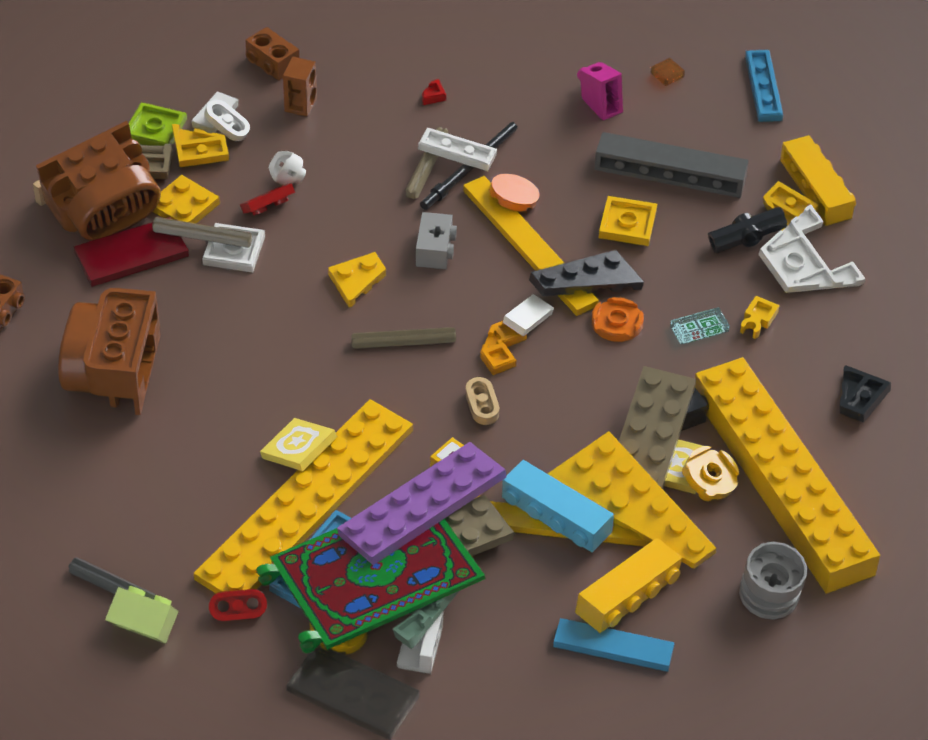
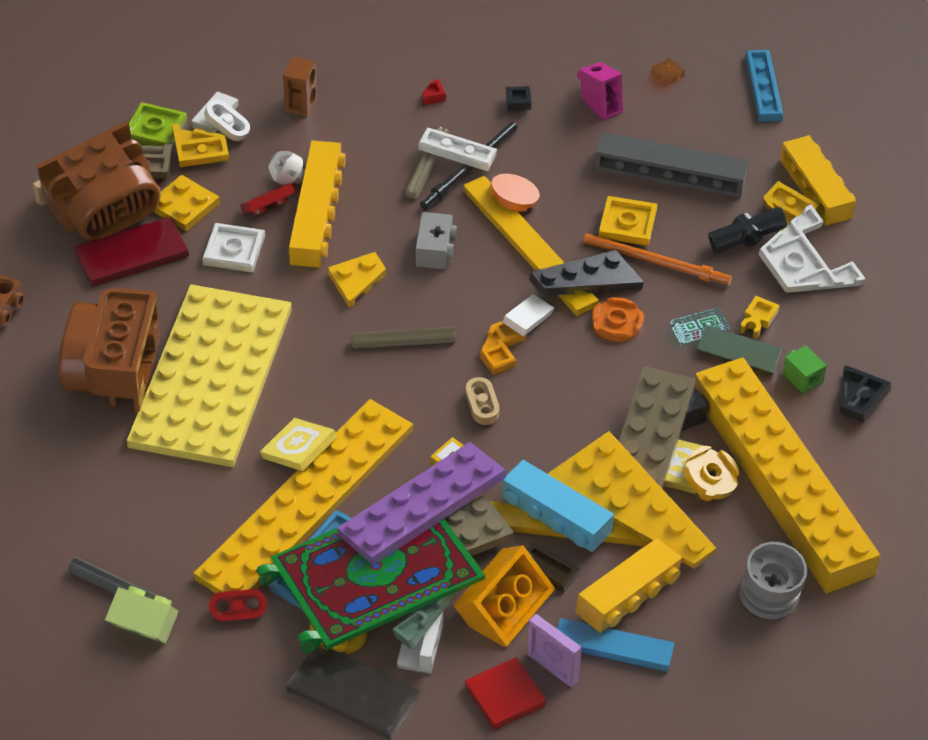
(202, 232): dark tan axle -> none
(210, 376): none -> light yellow plate
(270, 52): dark orange brick -> none
(316, 204): none -> yellow brick
(505, 693): none -> red tile
(507, 596): none -> light orange slope
(518, 98): none -> black plate
(554, 650): none -> lavender tile
(557, 570): none -> dark brown tile
(704, 273): none -> orange bar
(734, 346): none -> sand green tile
(804, 369): none -> bright green brick

